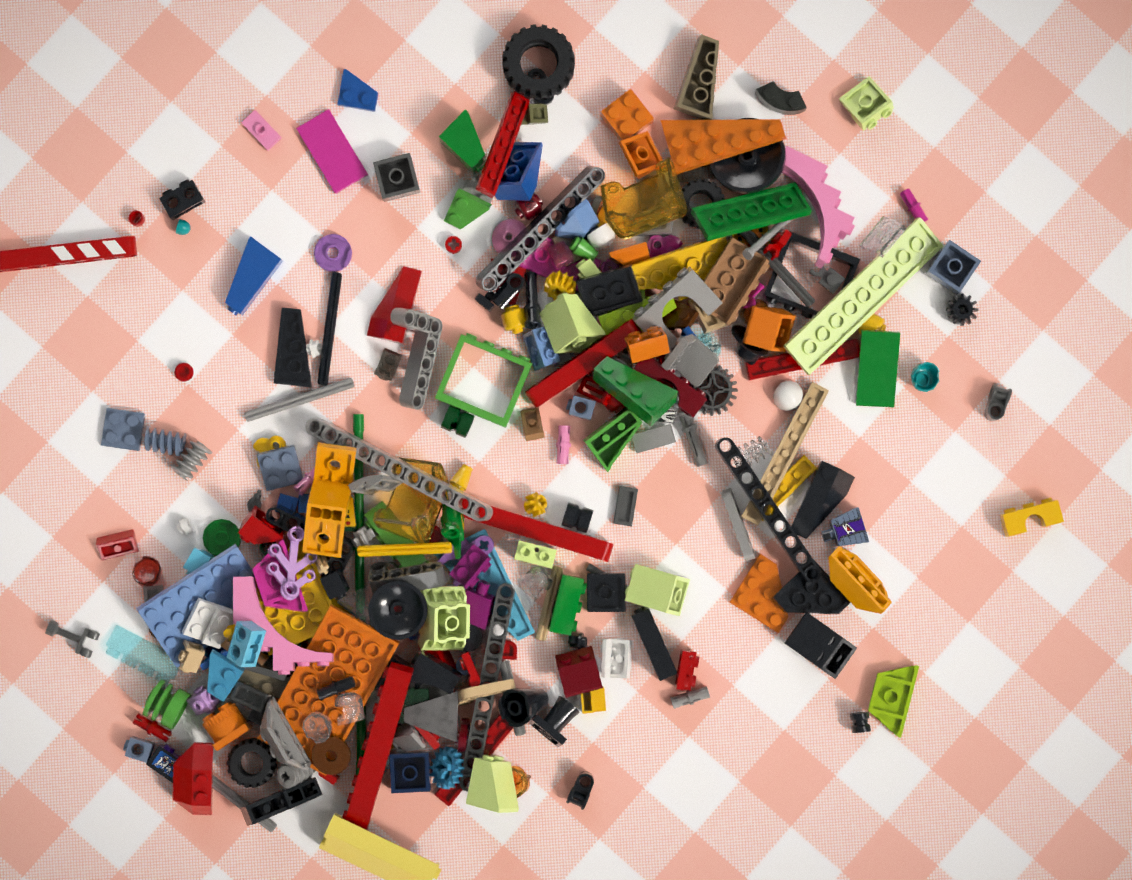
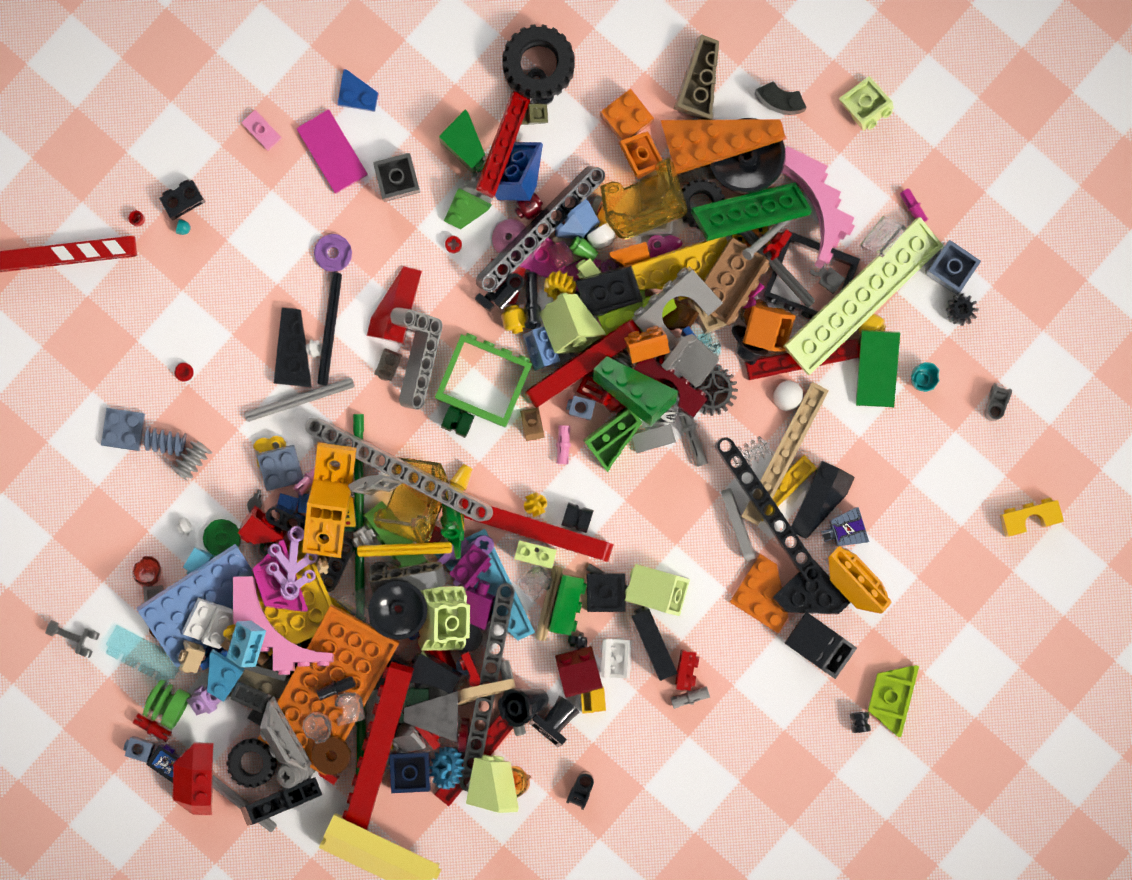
(117, 544): red slope -> none
(226, 725): orange piece -> none
(252, 275): blue slope -> none
(335, 584): black brick -> none
(510, 650): red tile -> none
(625, 506): dark grey tile -> none

